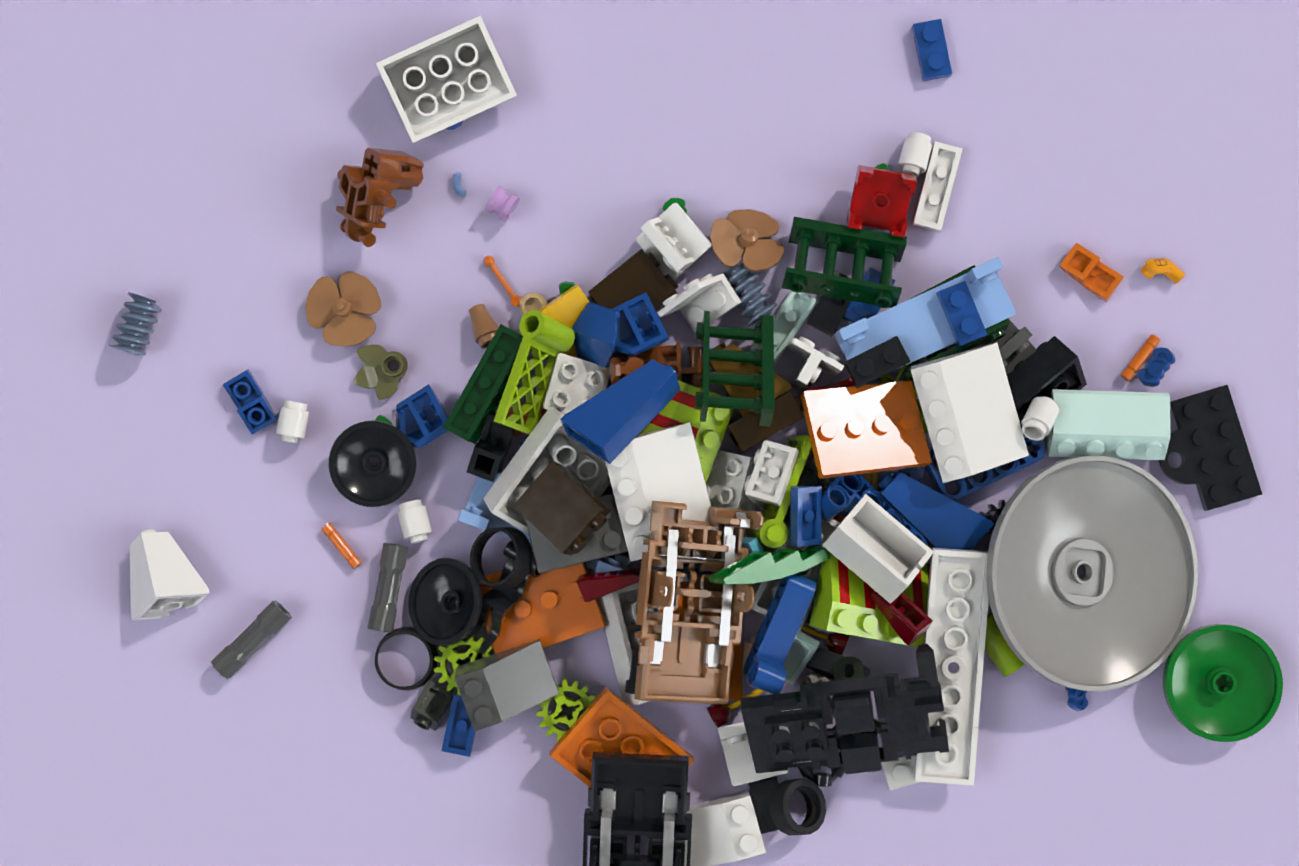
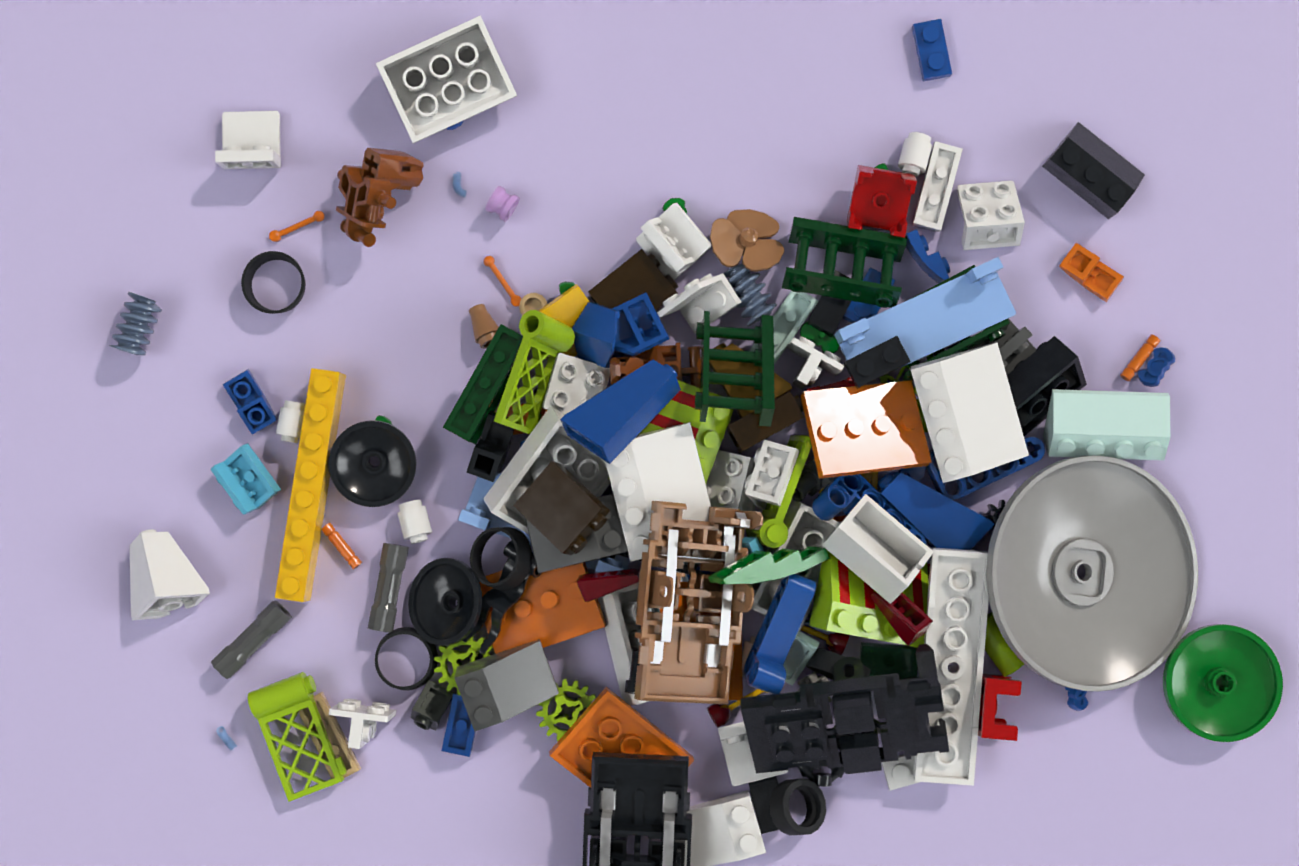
(228, 740): none -> light blue leg
(246, 479): none -> medium azure bracket
(250, 140): none -> white bracket
(251, 268): none -> black tyre
(276, 236): none -> orange hinge
(280, 700): none -> lime piece
(310, 486): none -> yellow brick
(335, 734): none -> tan tile
(337, 314): medium nougat piece -> none
(363, 719): none -> white bracket
(377, 372): olive plate -> none
(422, 417): blue slope -> none
(806, 515): blue plate -> none
(819, 338): none -> green piece
(889, 659): none -> clear green slope
(933, 264): none -> blue slope
(961, 313): blue plate -> none
(988, 725): none -> red panel
(990, 215): none -> white bracket
(1039, 418): white brick -> none
(1094, 171): none -> black slope
(1162, 266): light orange arm -> none
(1211, 449): black plate -> none

